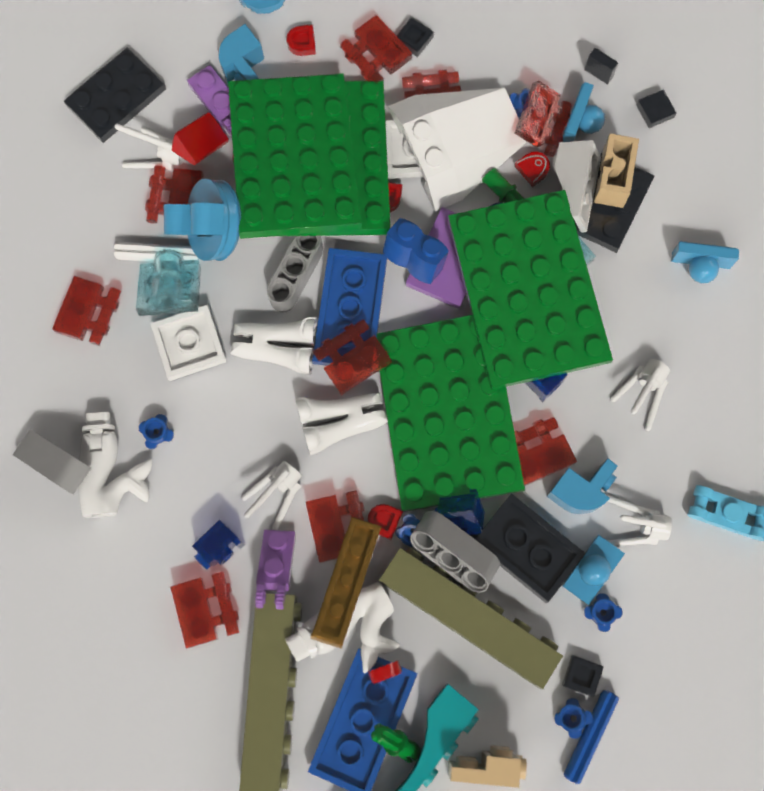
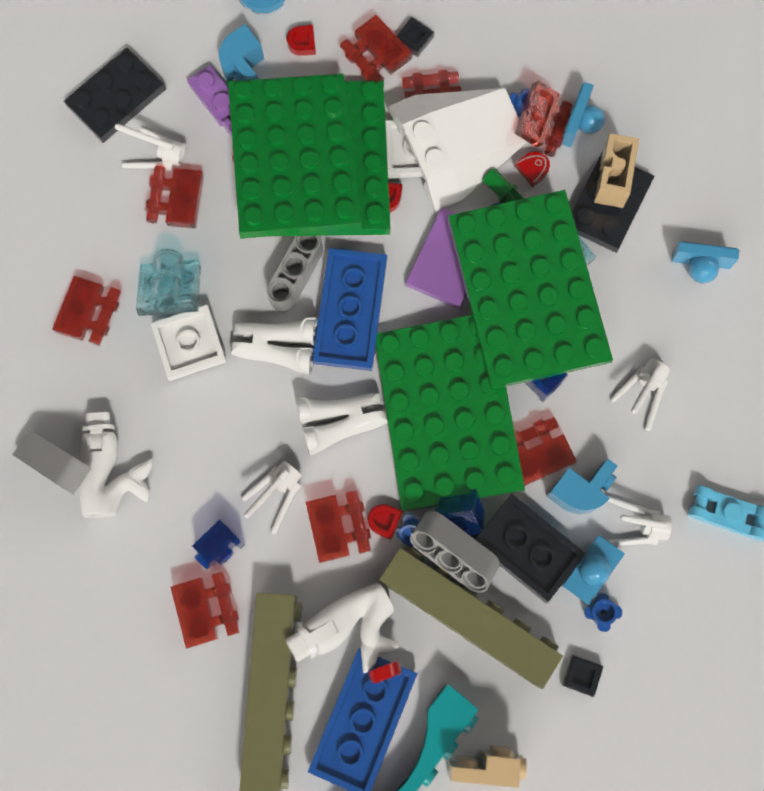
(146, 252): white axle -> none
(147, 429): blue plate -> none
(199, 139): red slope -> none
(208, 219): dark azure piece -> none
(275, 566): medium lavender hinge -> none
(346, 583): pearl gold tile -> none
(356, 364): clear red plate -> none
(395, 742): green axle -> none
(417, 252): blue brick -> none
(572, 708): blue plate -> none
(577, 171): white slope -> none
(591, 737): blue axle -> none
(601, 66): black tile -> none
(656, 108): black tile -> none

